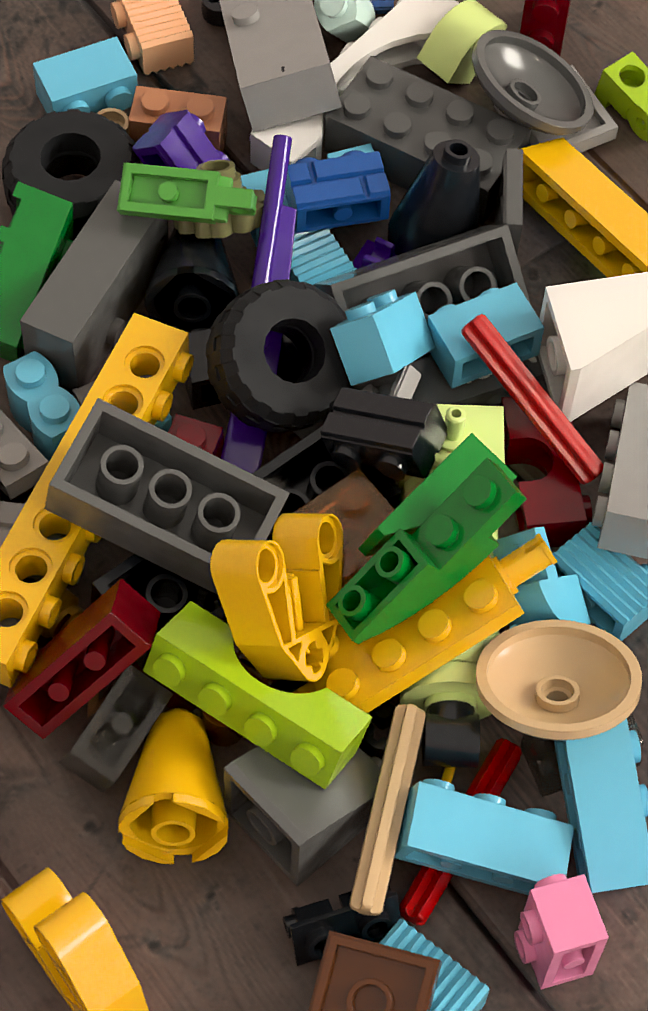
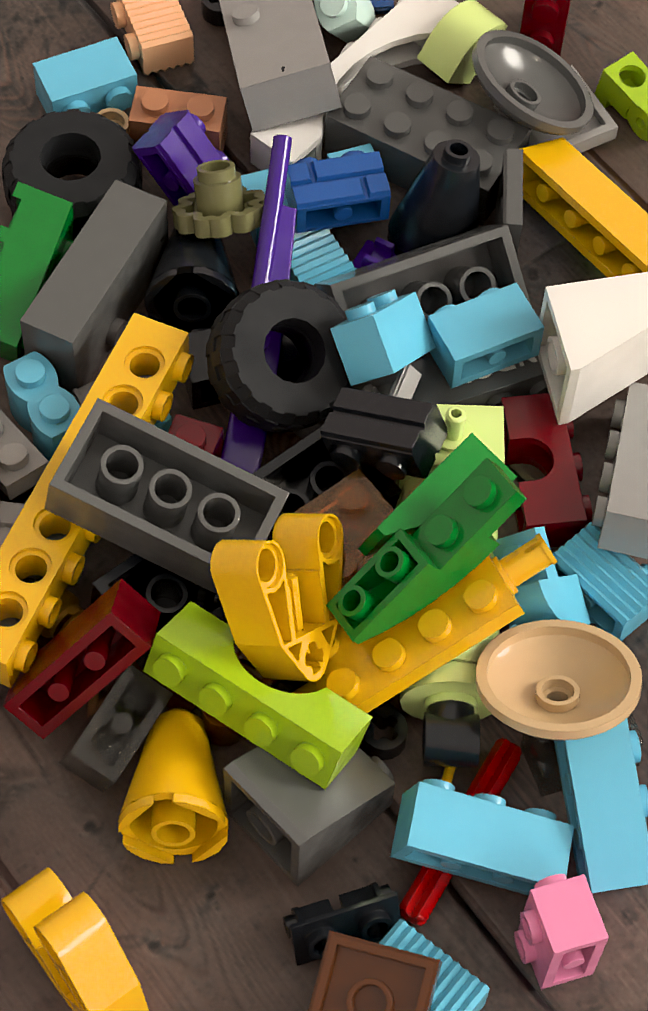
(181, 194): bright green hinge -> none
(387, 810): tan axle -> none
(532, 399): axle -> none

